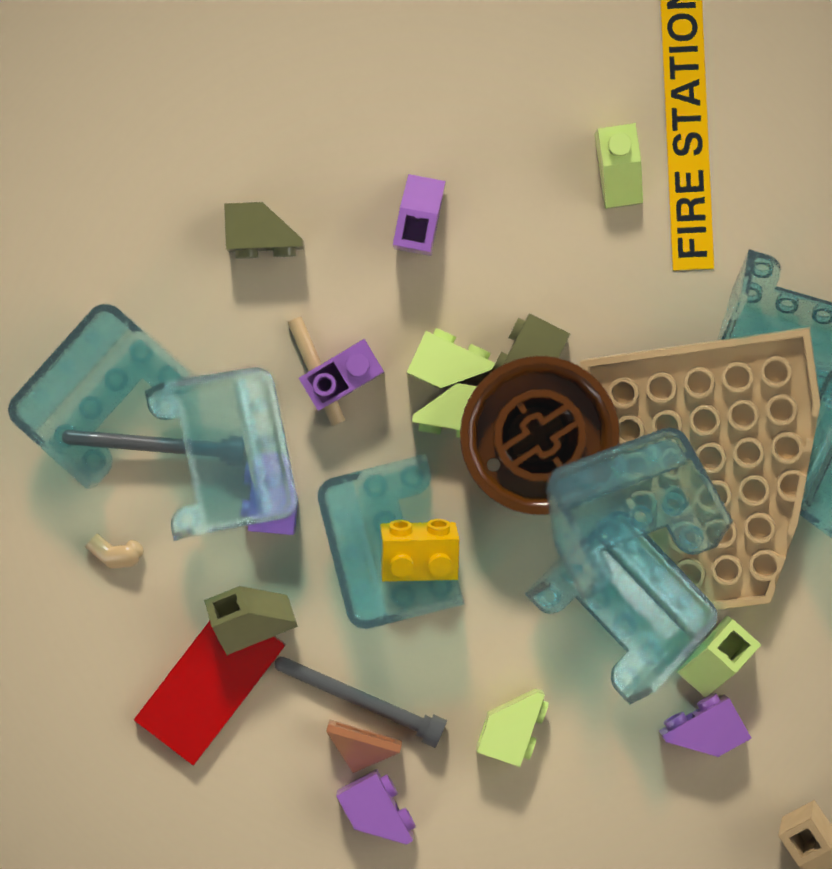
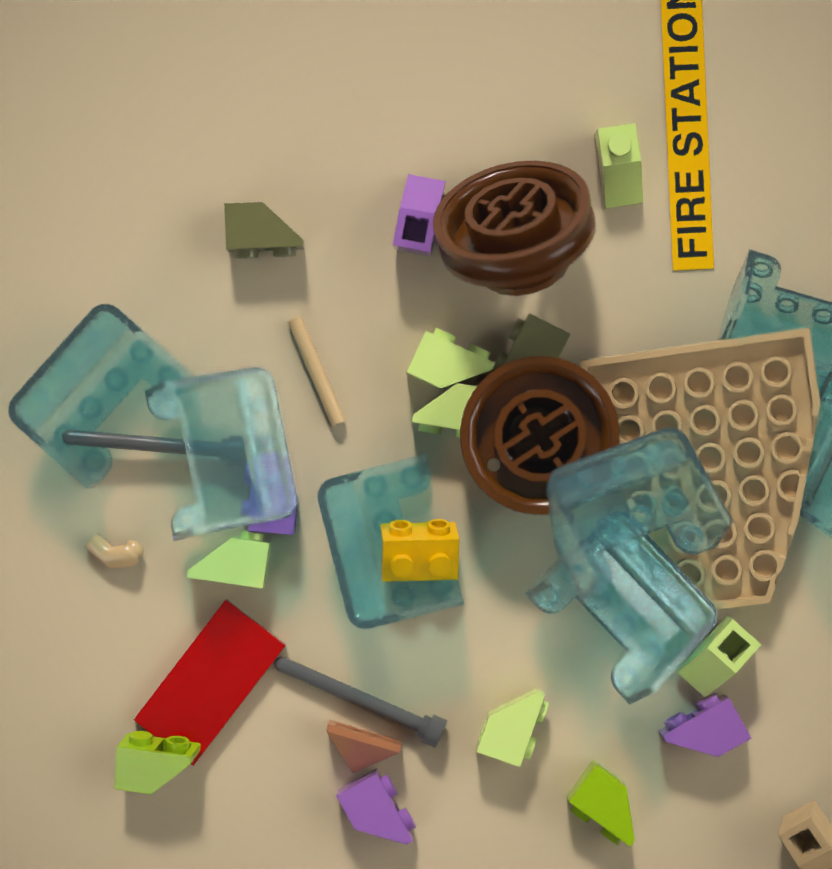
(149, 761): none -> lime slope
(236, 561): none -> yellowish green slope
(248, 616): olive slope -> none
(341, 375): medium lavender slope -> none
(515, 226): none -> reddish brown wheel
(605, 800): none -> lime slope

